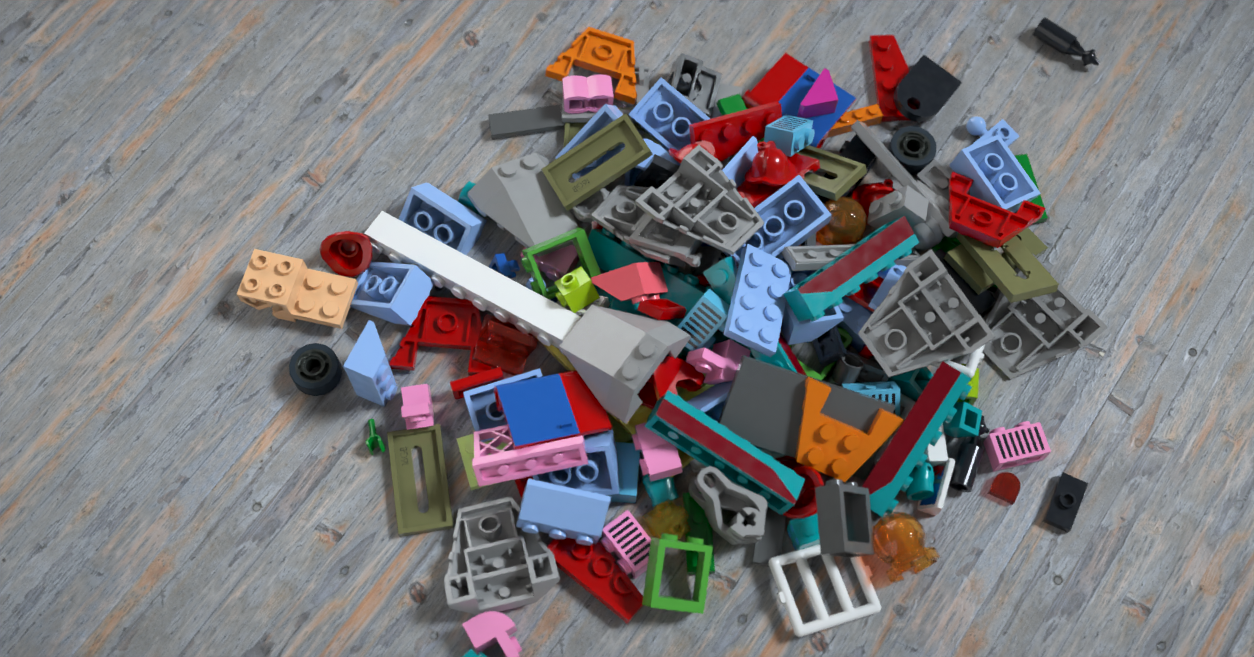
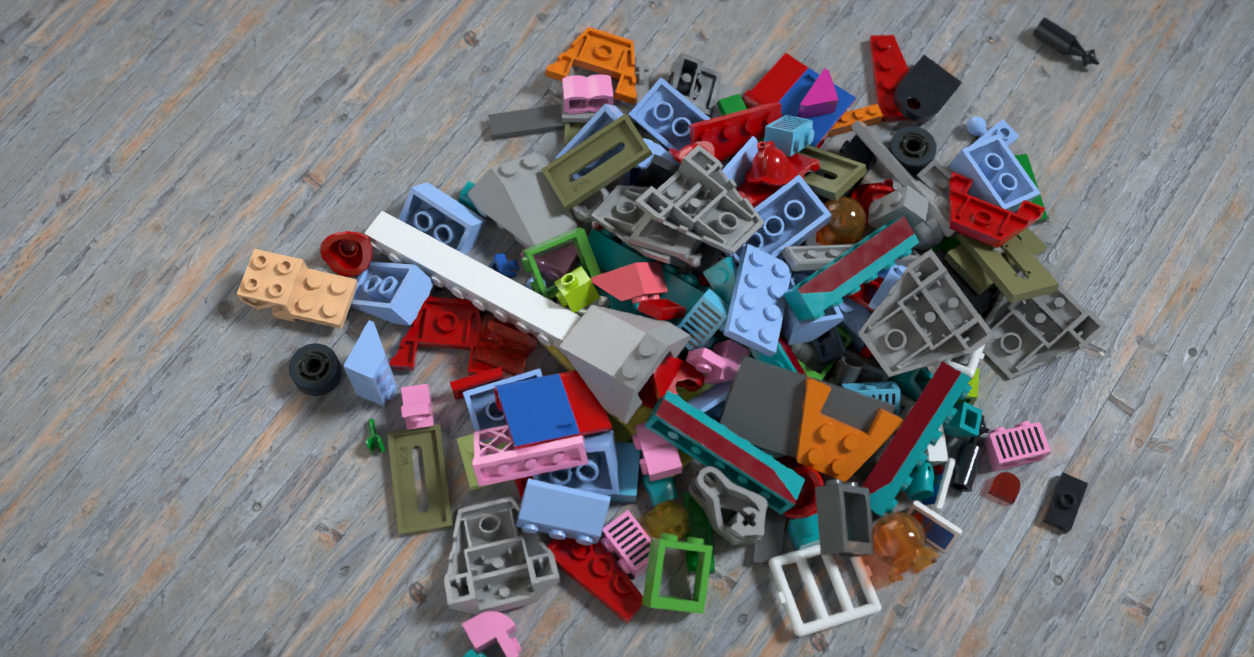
(938, 530): none -> slope

